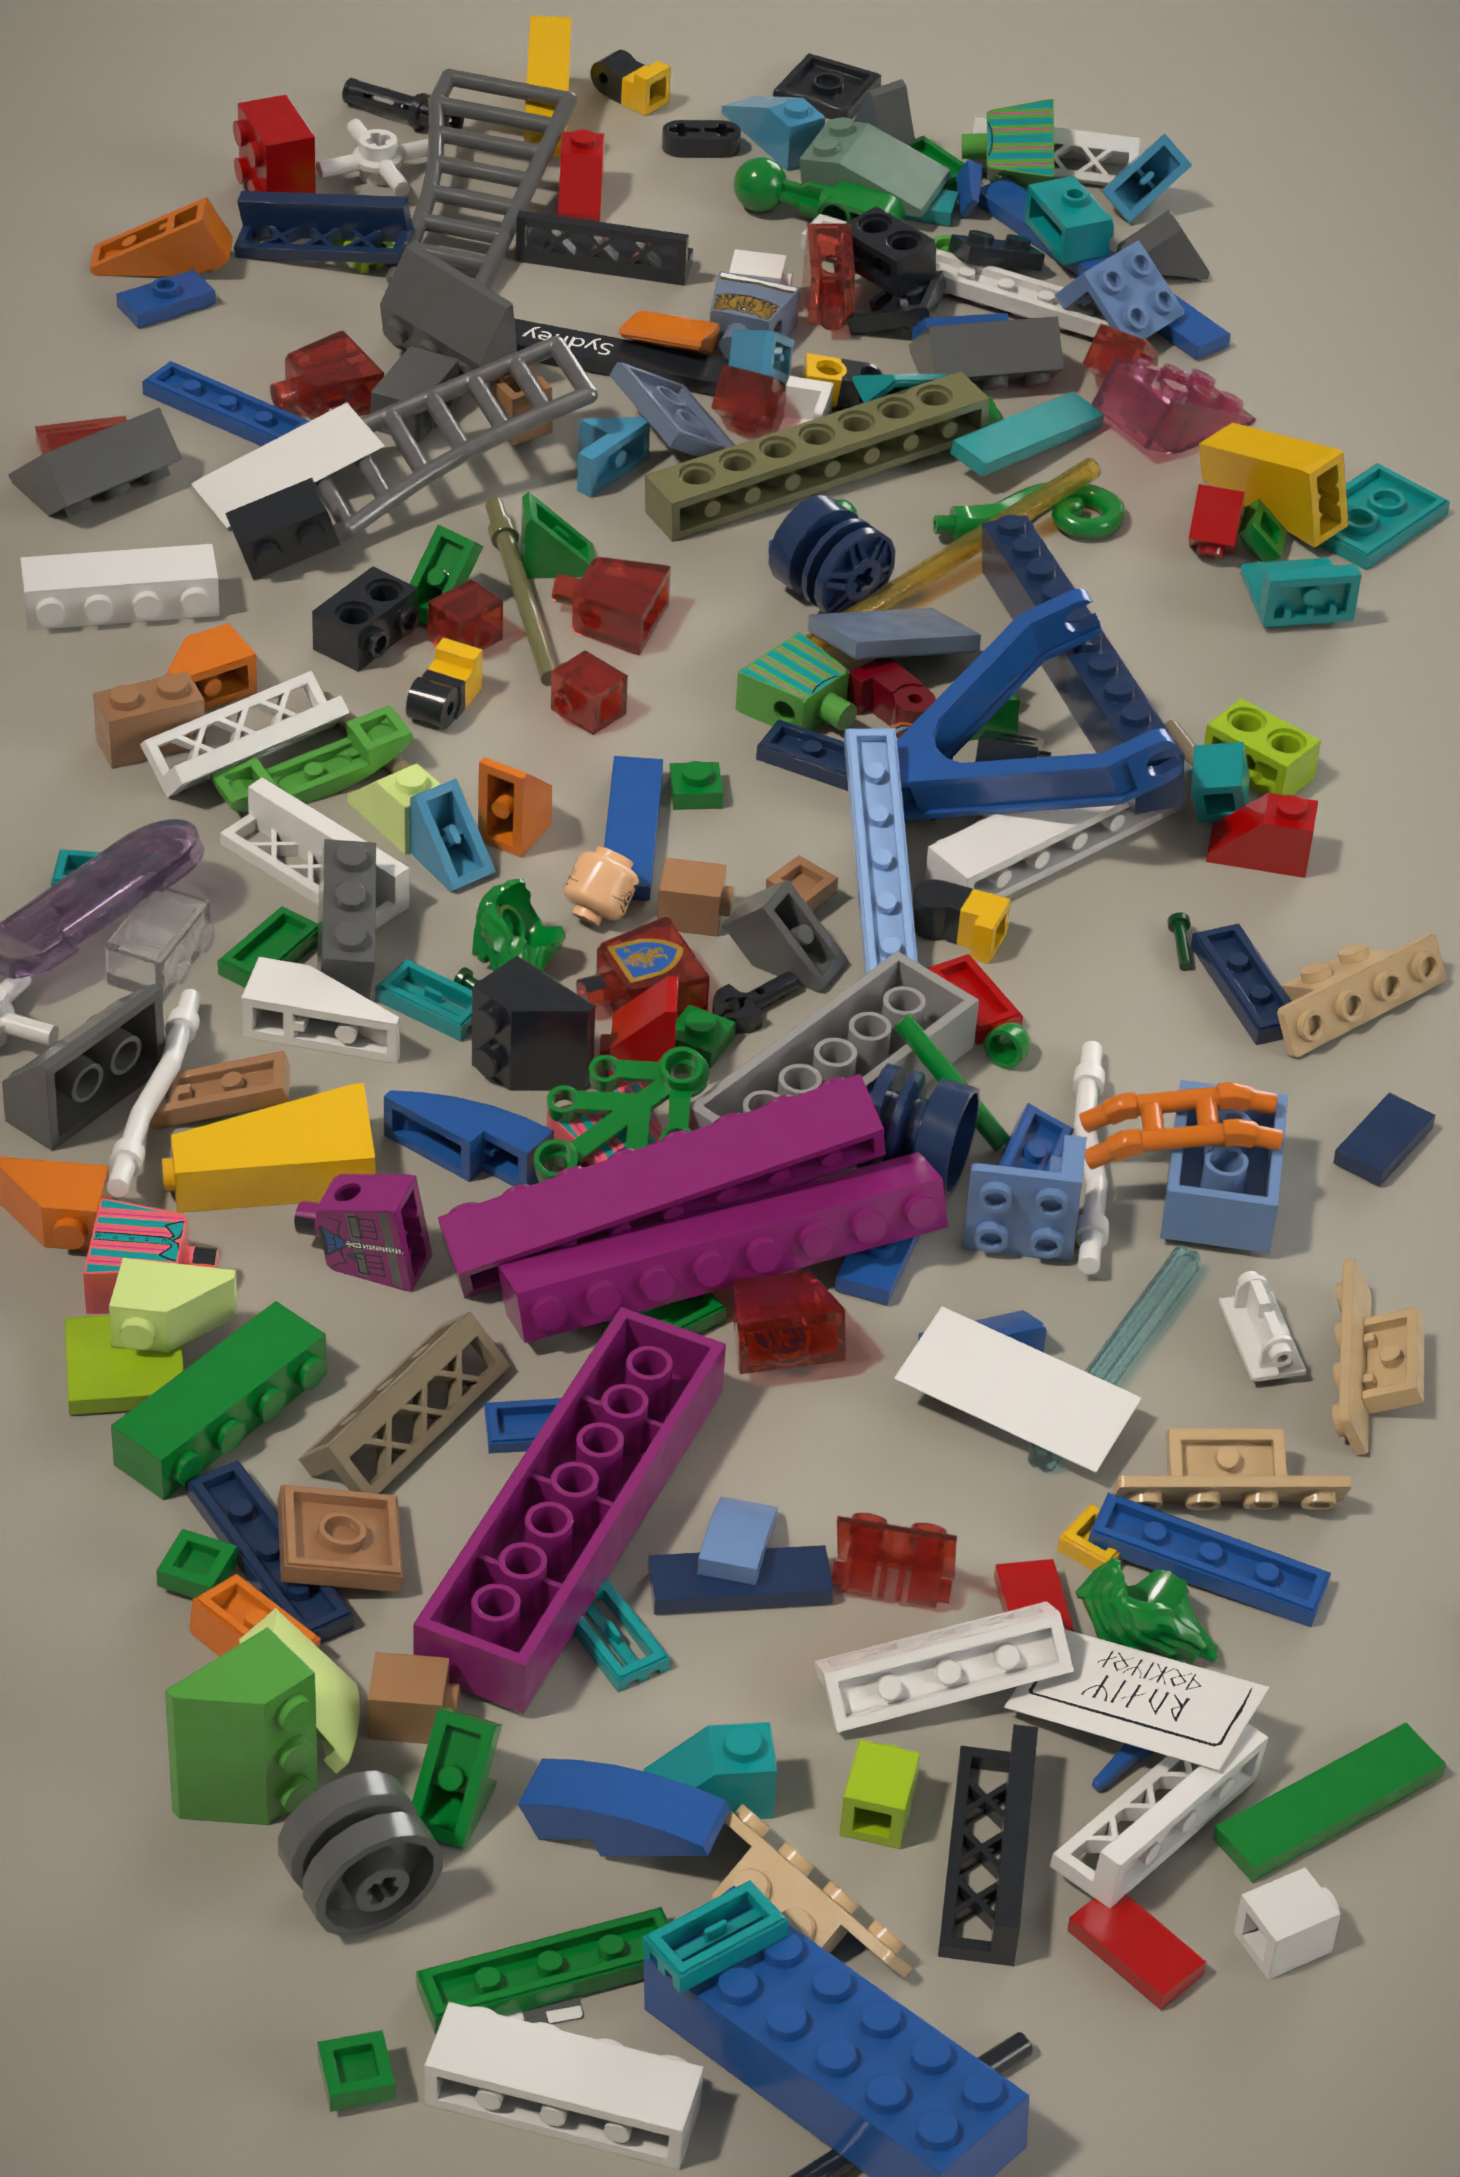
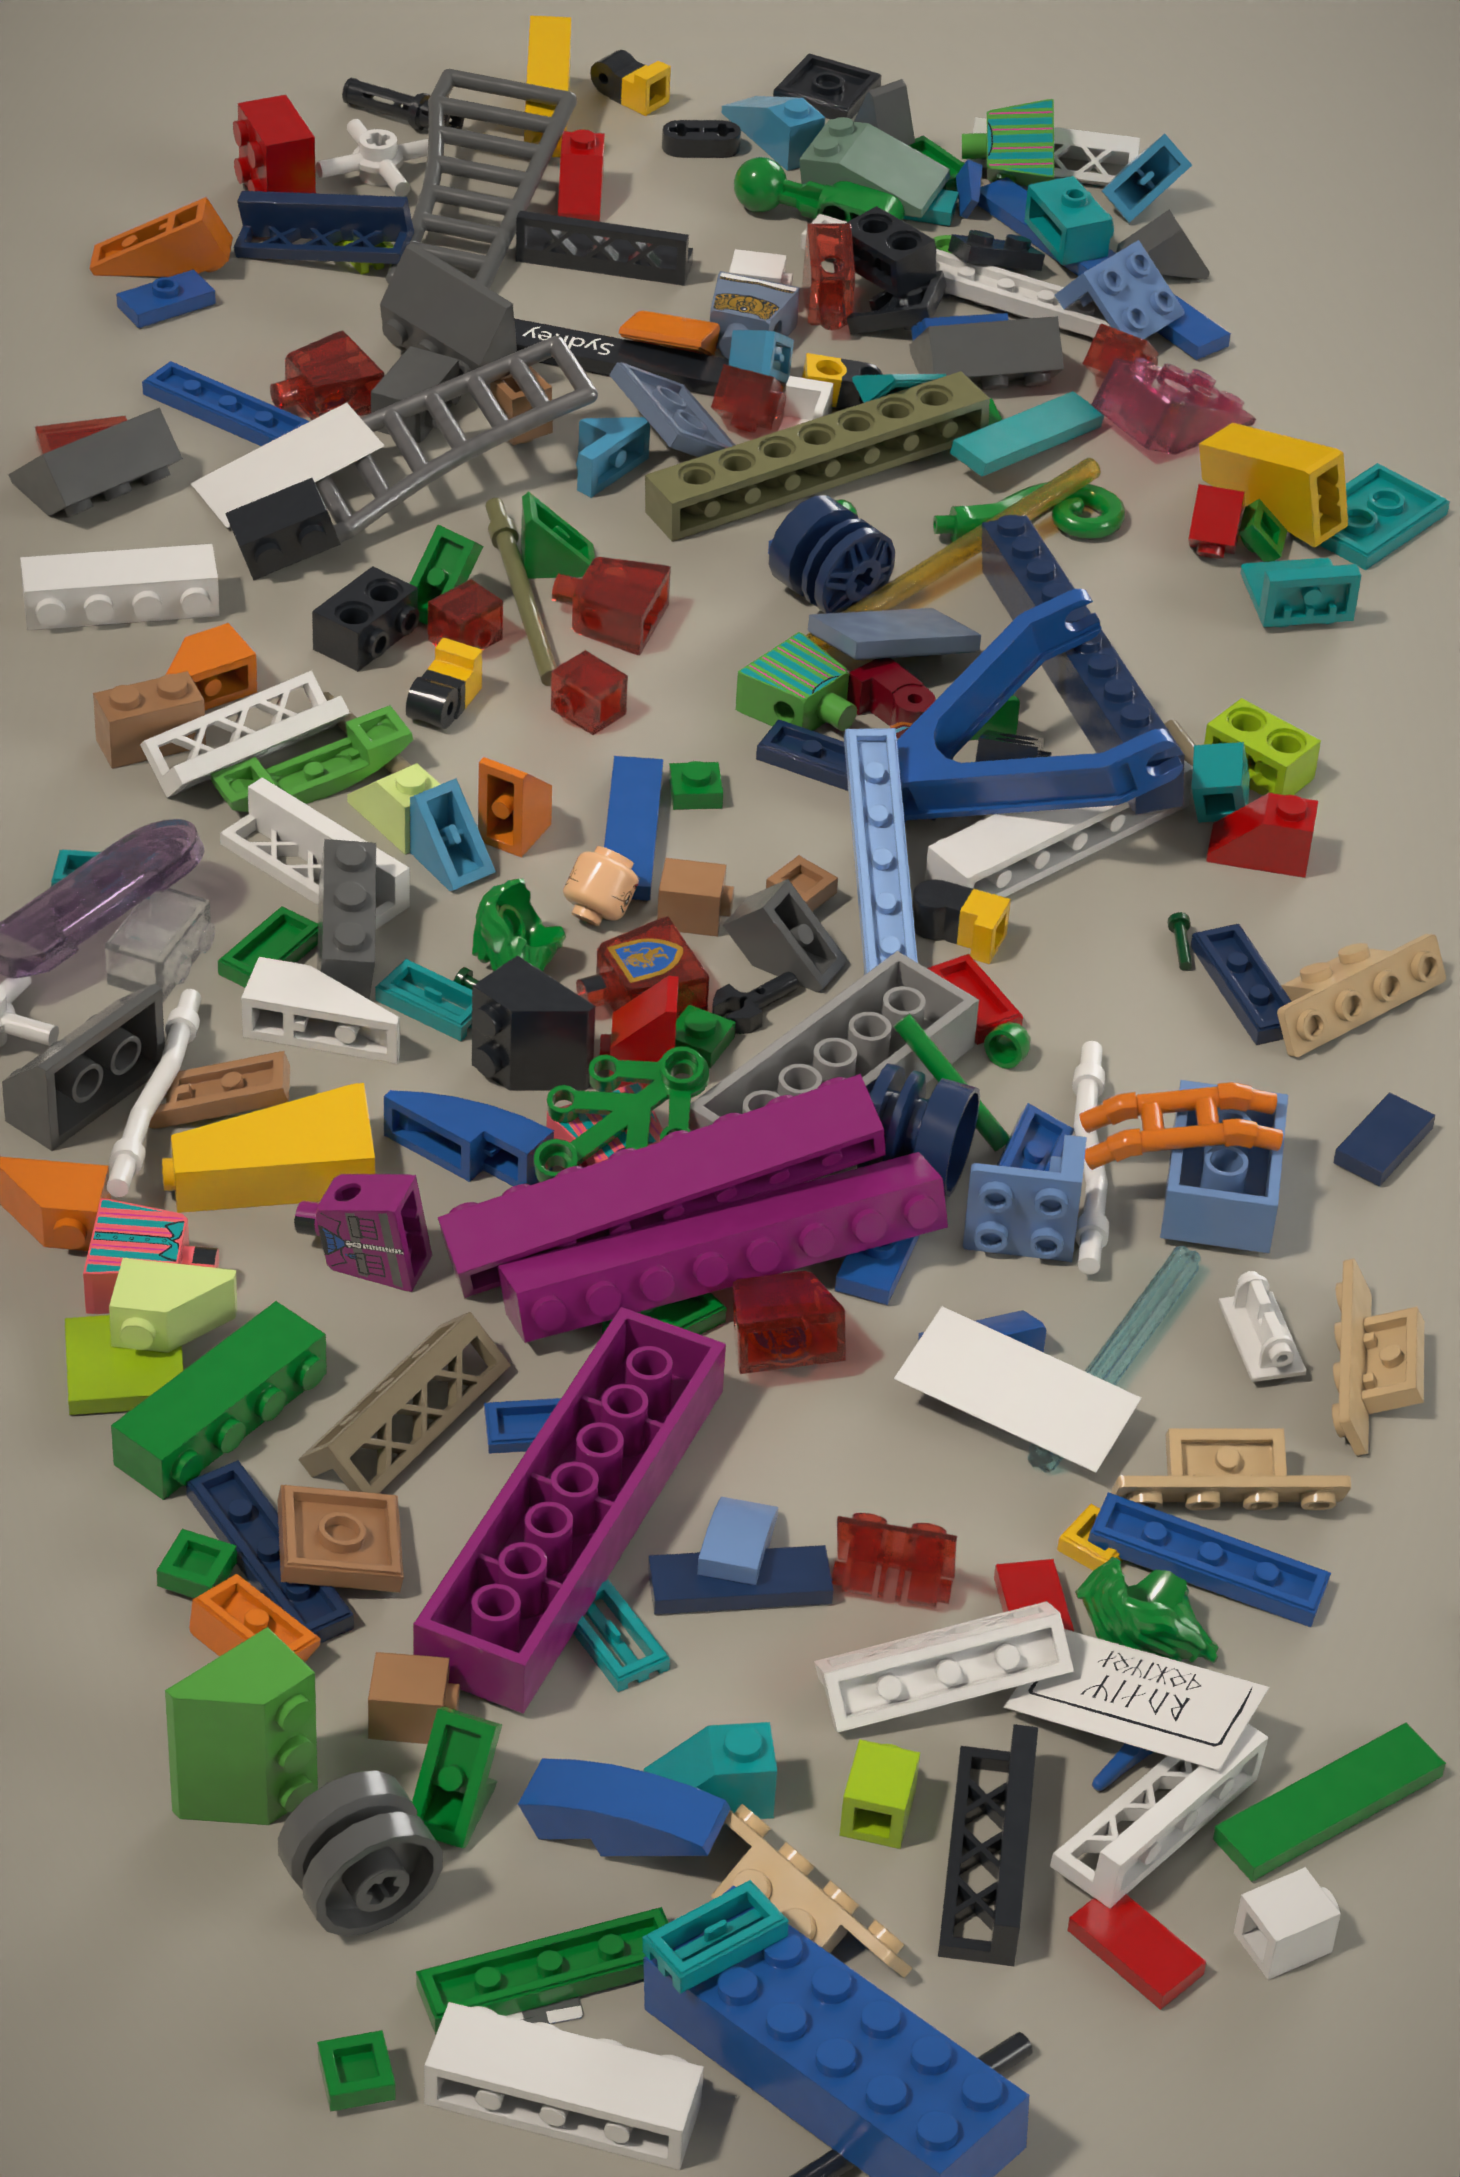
(335, 1691): yellowish green slope -> none

